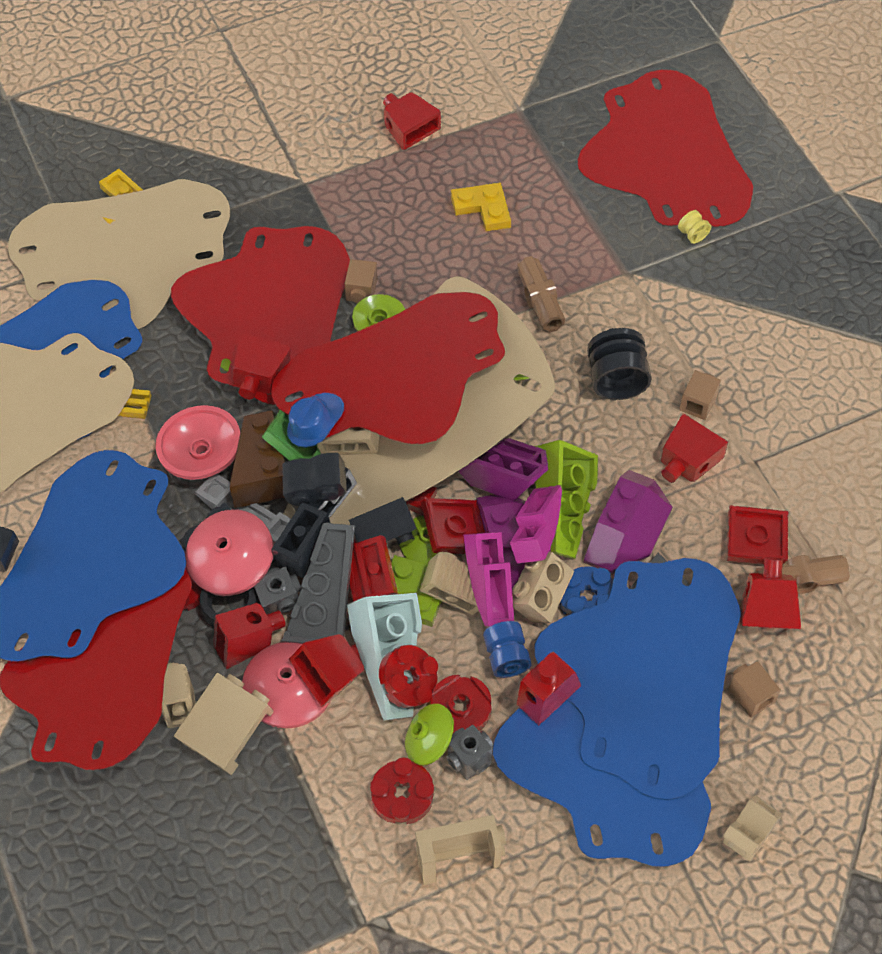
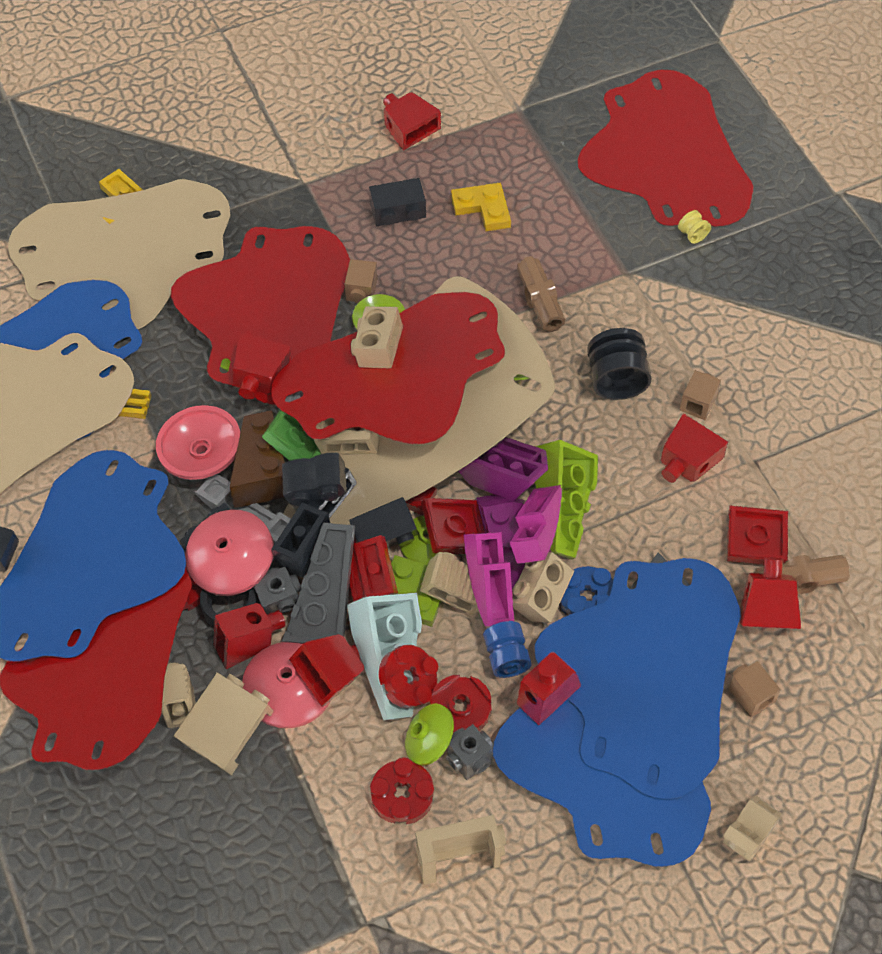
(313, 419): blue piece -> none
(377, 337): none -> tan brick
(397, 202): none -> black brick
(628, 523): magenta wedge -> none

